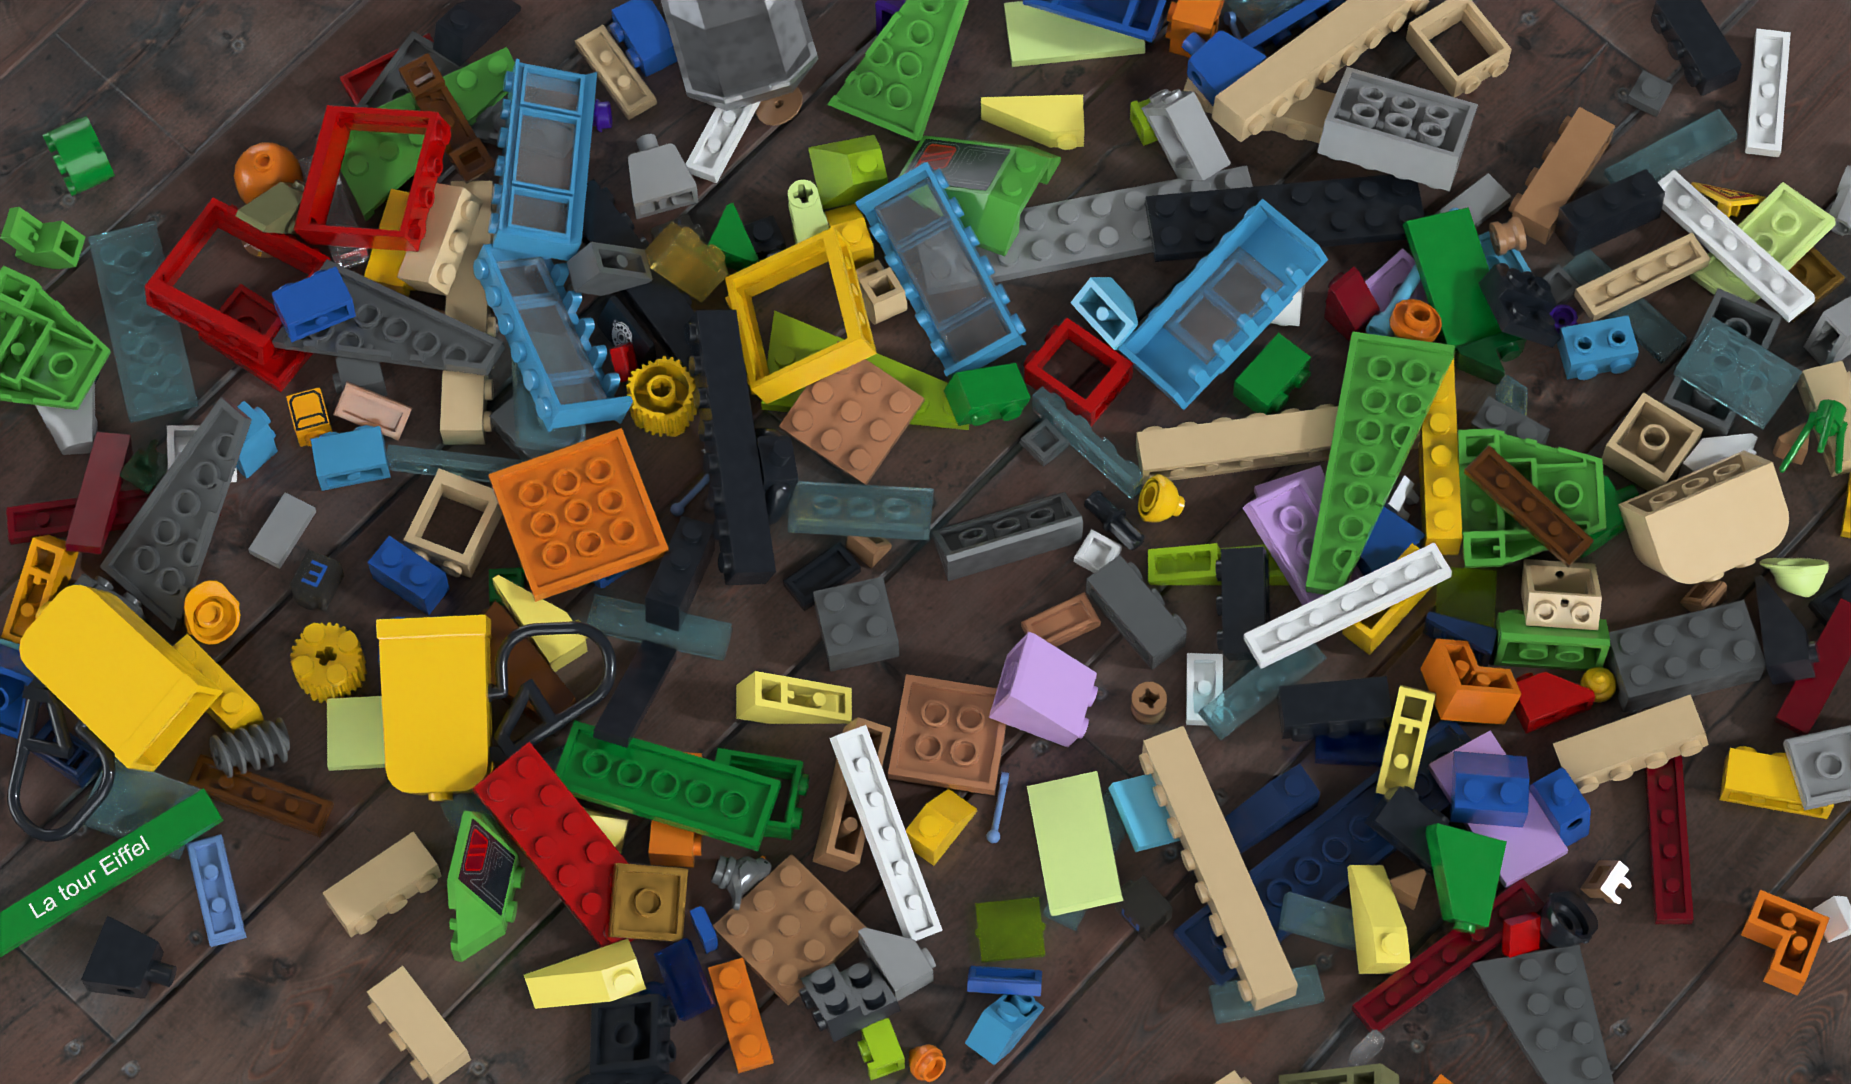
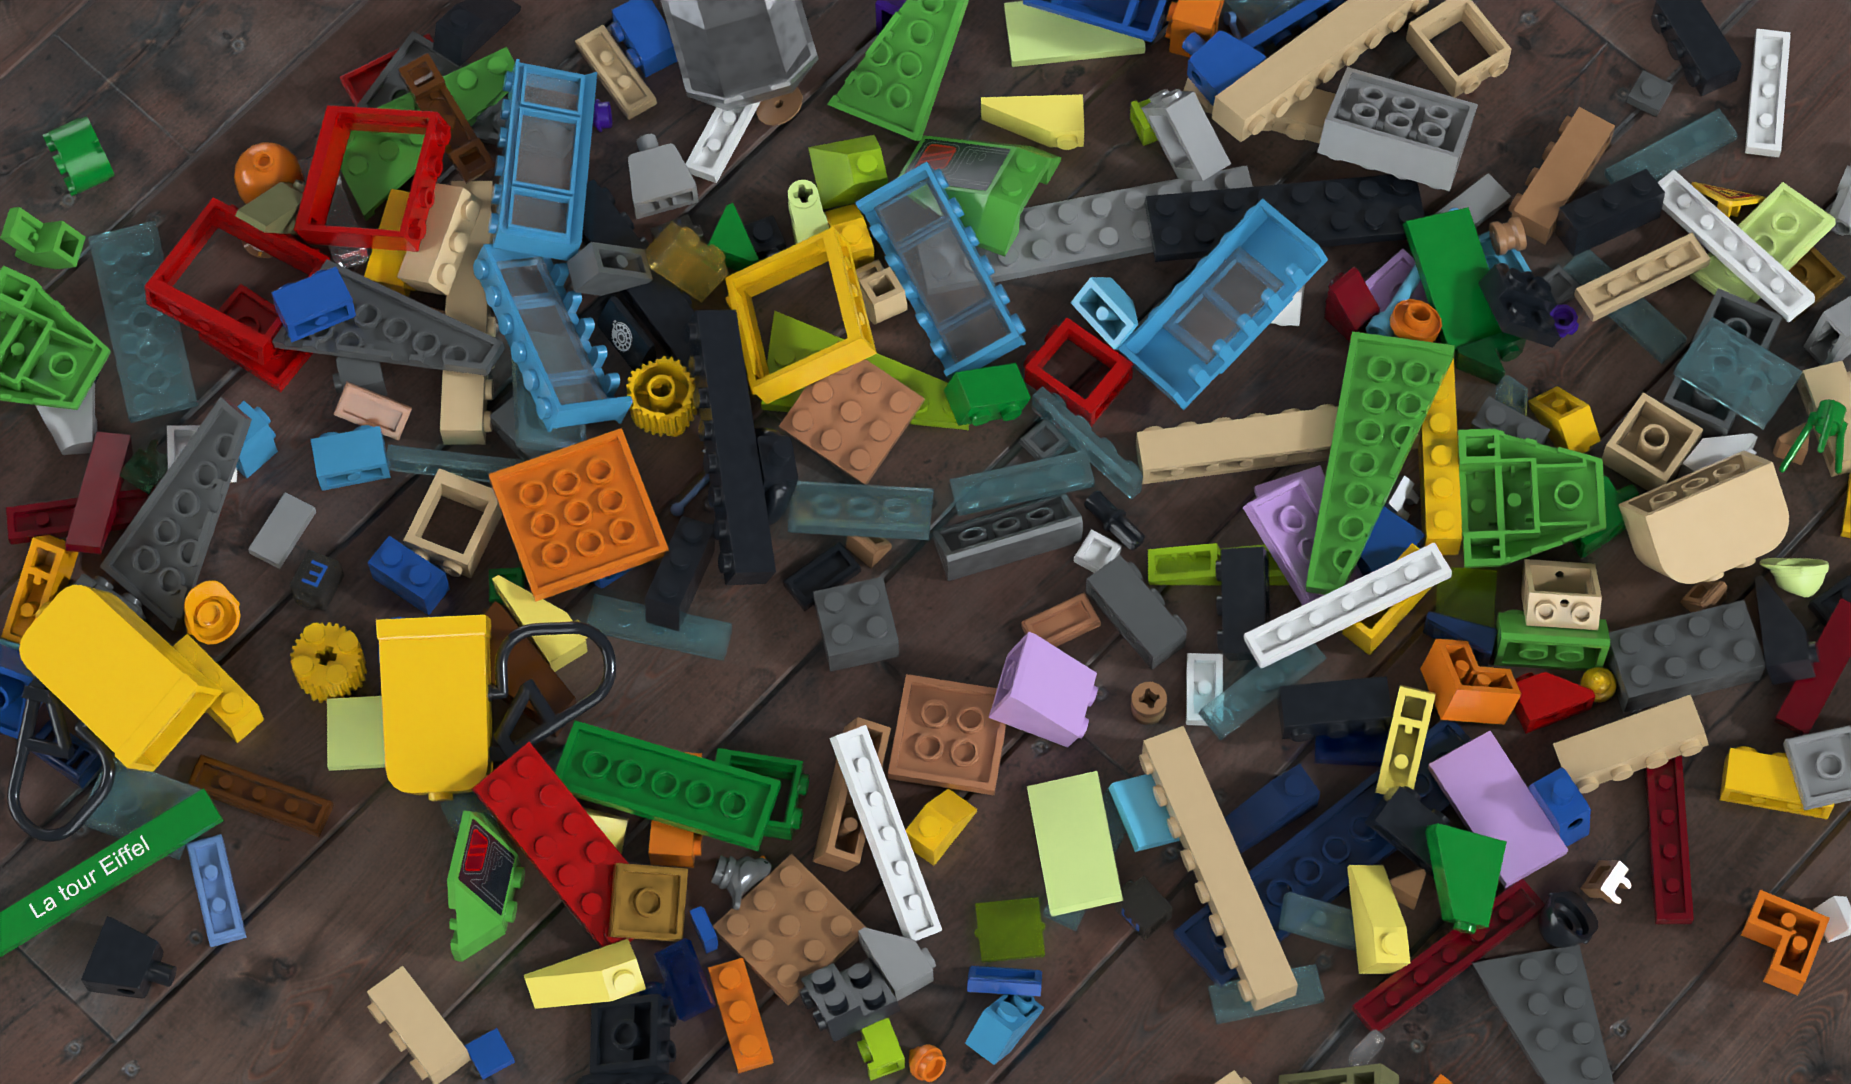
(250, 746): dark grey piece -> none
(309, 415): light orange brick -> none
(382, 885): tan brick -> none
(489, 1053): none -> blue tile
(624, 360): red tile -> none
(635, 693): black tile -> none
(791, 701): light yellow slope -> none
(993, 835): medium blue hinge -> none
(1022, 483): none -> clear light blue plate
(1159, 500): yellow brick -> none
(1273, 376): green brick -> none
(1489, 789): blue slope -> none
(1521, 934): red tile -> none
(1528, 506): reddish brown tile -> none
(1567, 418): none -> yellow slope
(1598, 348): dark azure brick -> none

